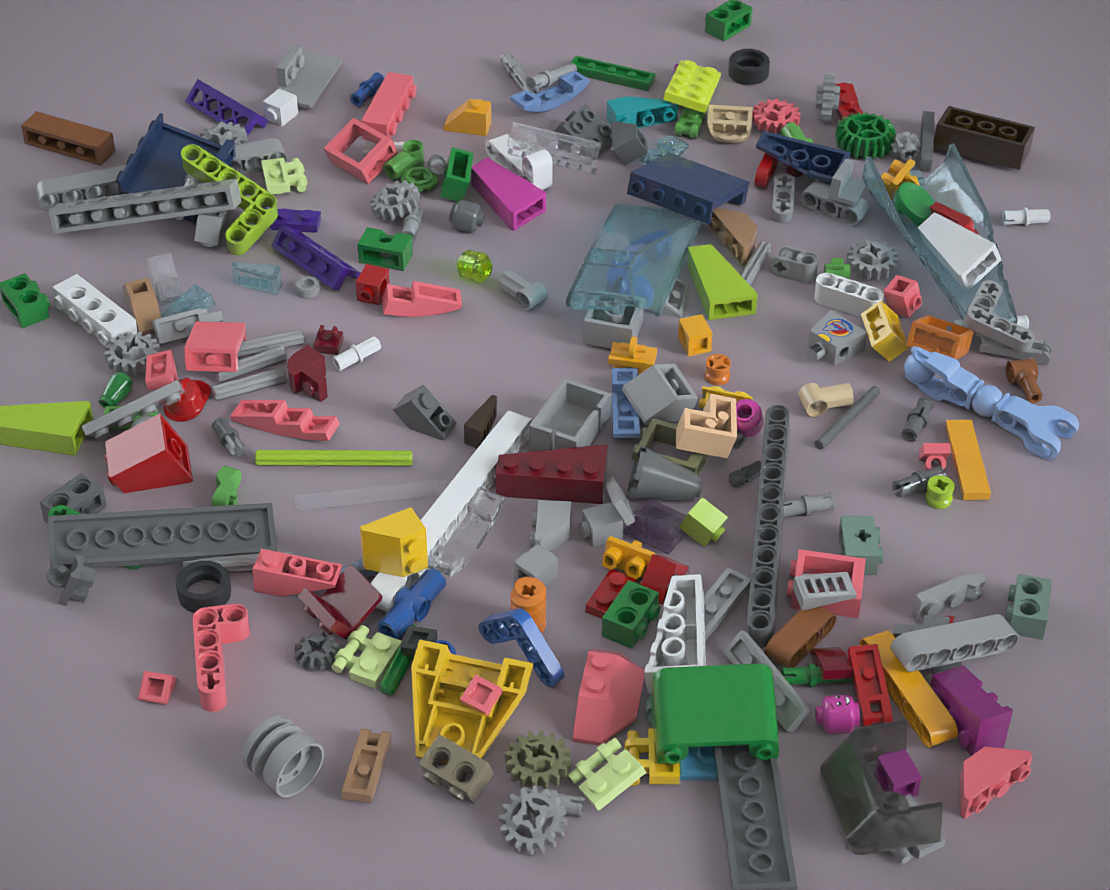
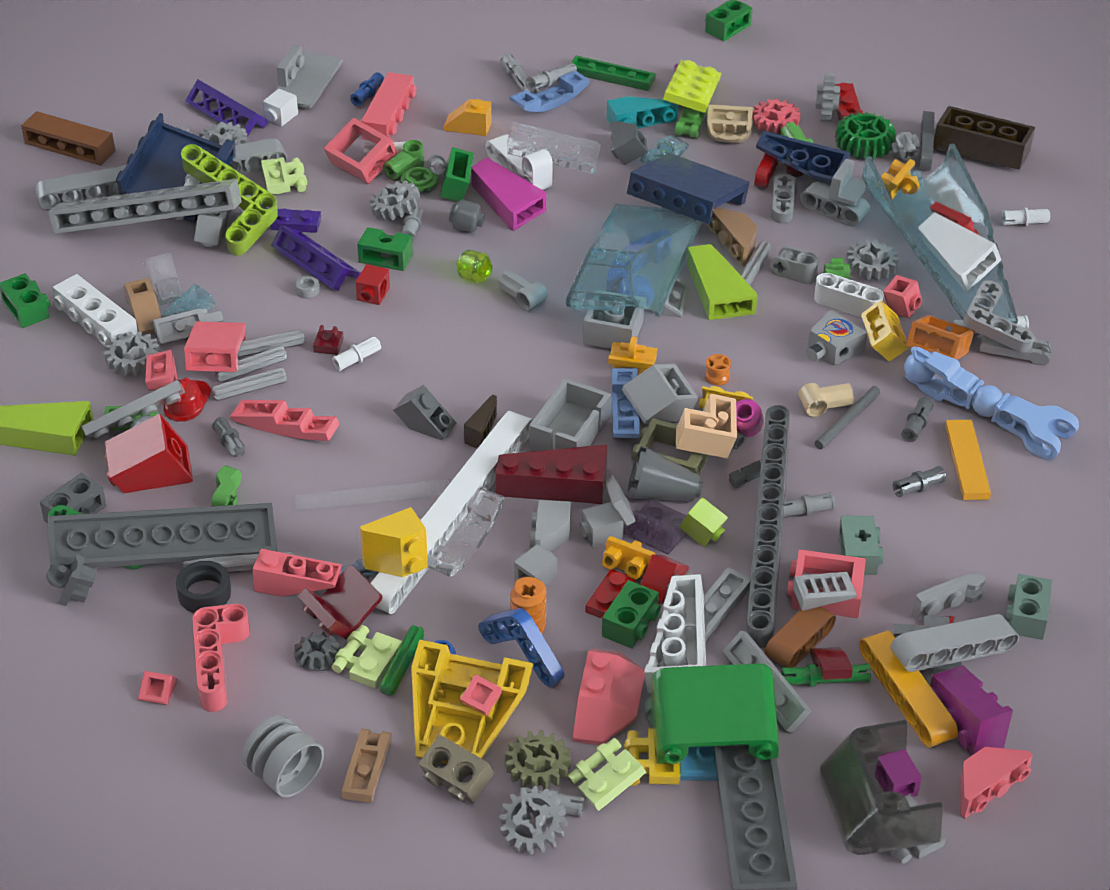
(116, 389): green cone -> none
(270, 277): clear light blue slope -> none
(307, 373): dark red brick -> none
(334, 457): lime axle -> none
(412, 604): blue piece -> none
(412, 638): pearl dark grey tile -> none
(420, 300): coral slope -> none
(586, 125): dark grey bracket -> none
(695, 335): light orange brick -> none
(746, 75): black tyre -> none
(838, 714): dark pink head -> none
(870, 684): red plate -> none
(913, 202): green tile -> none
(934, 452): coral tile -> none
(939, 492): lime wheel -> none
(1025, 374): dark orange pin -> none

